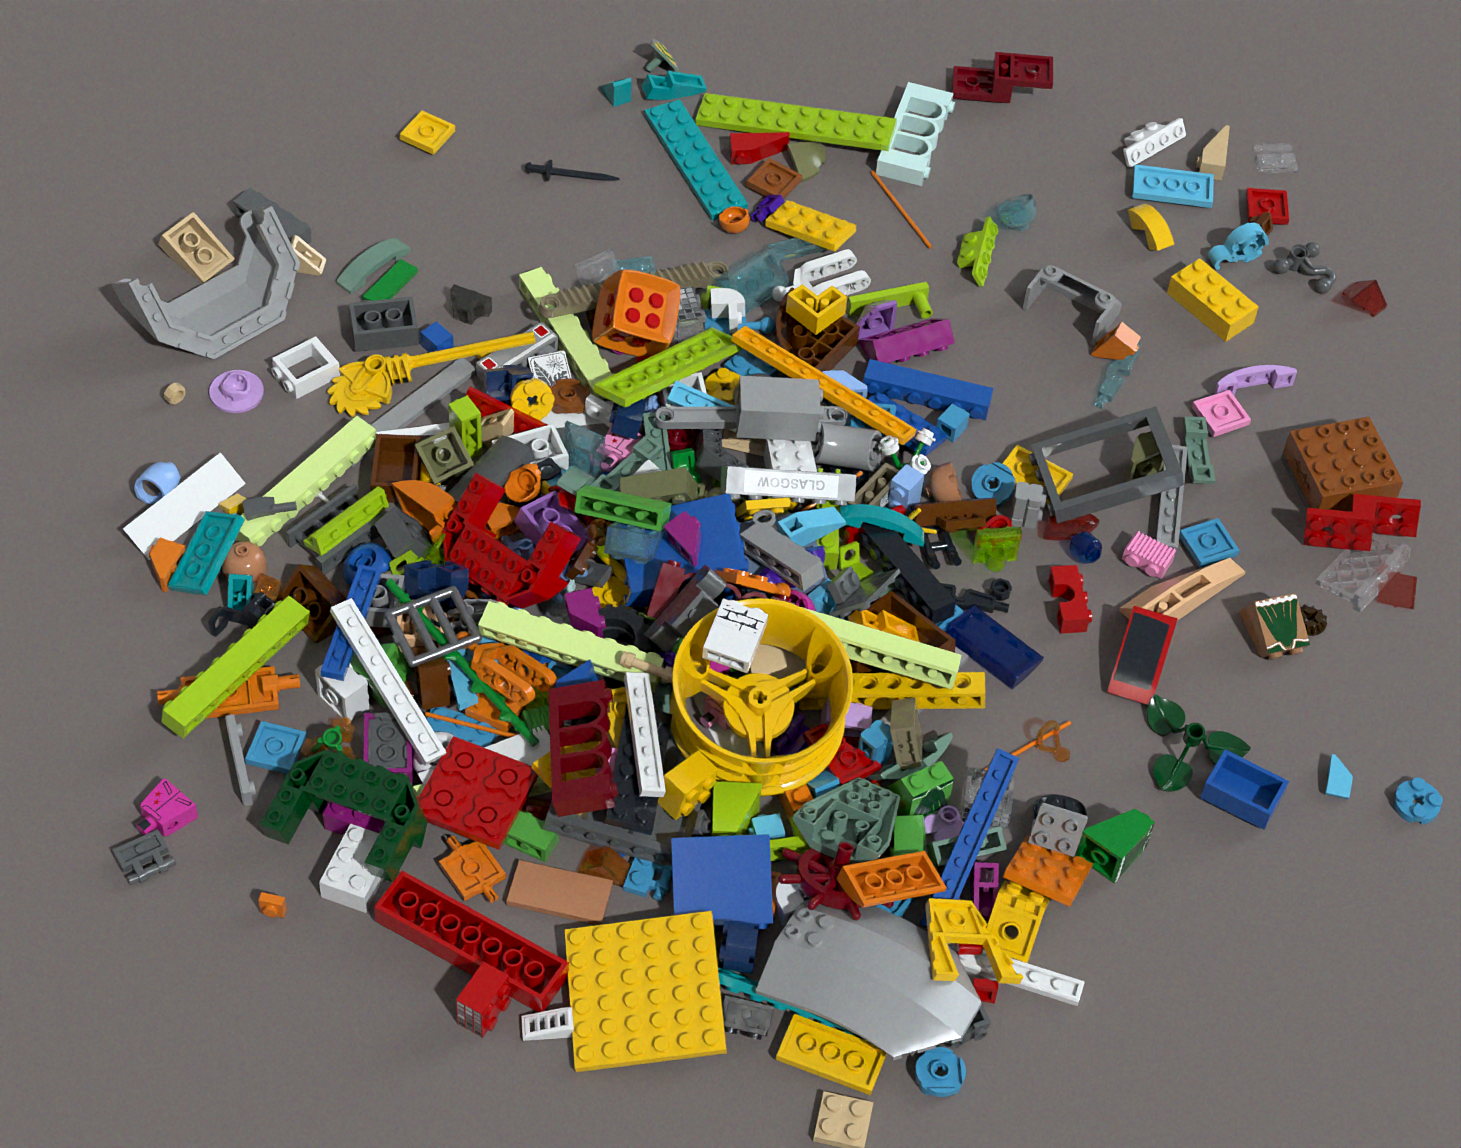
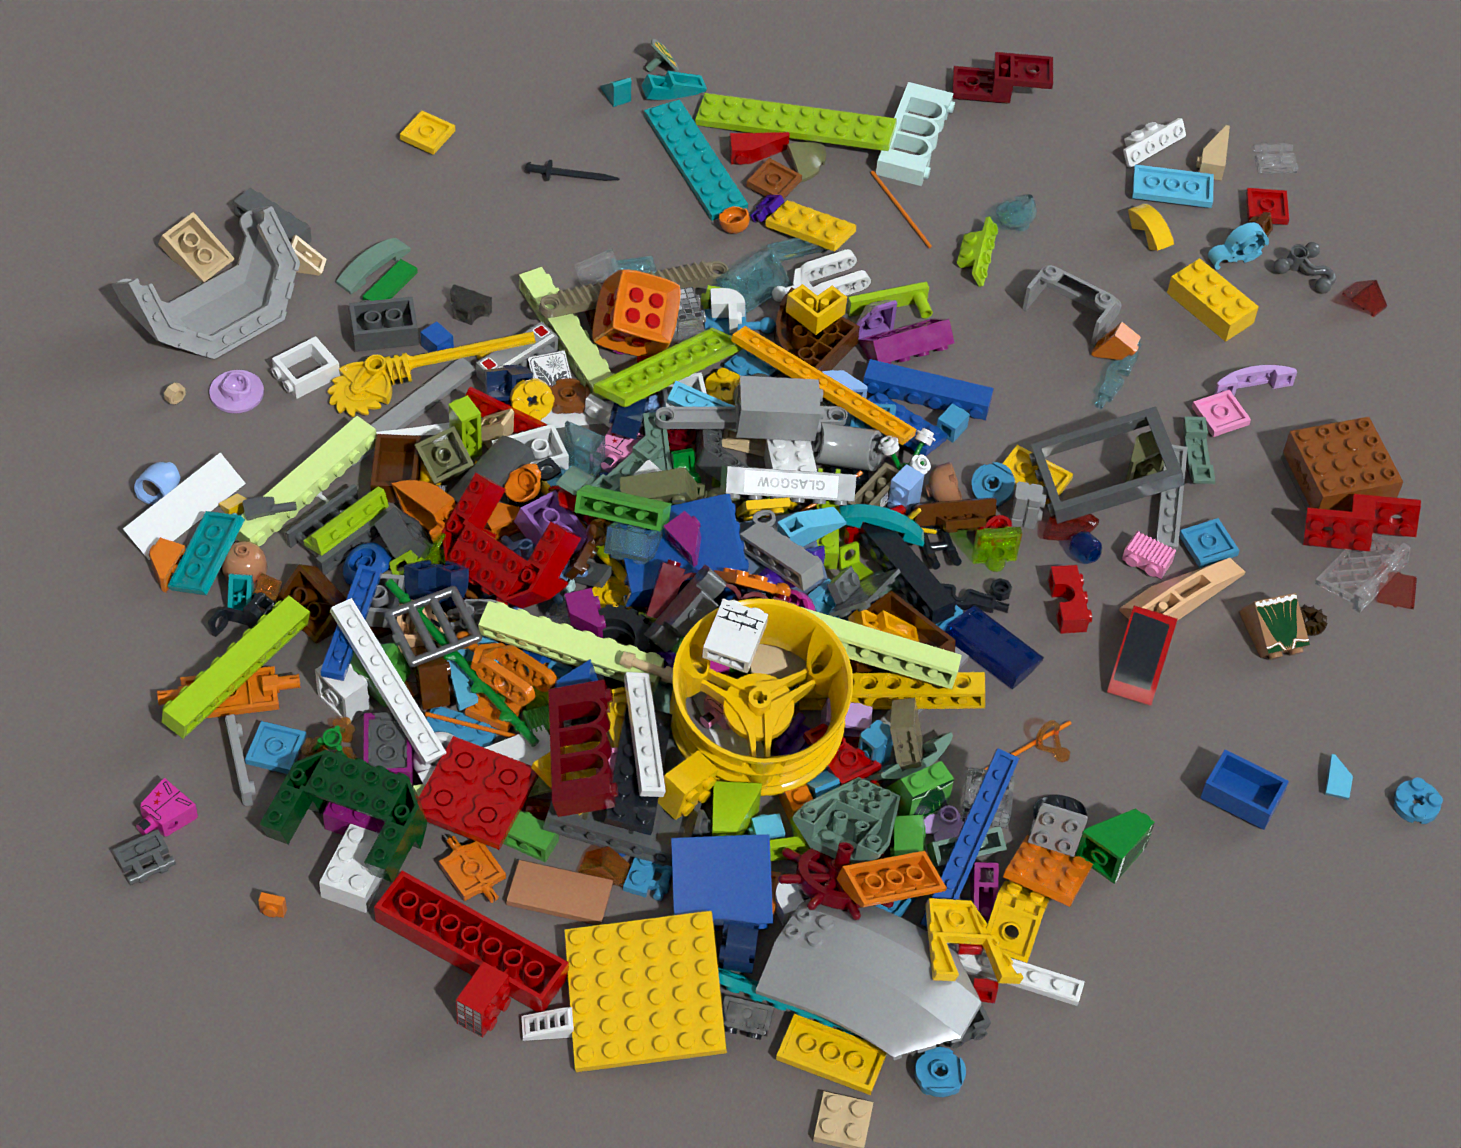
(1168, 716): dark green plant -> none

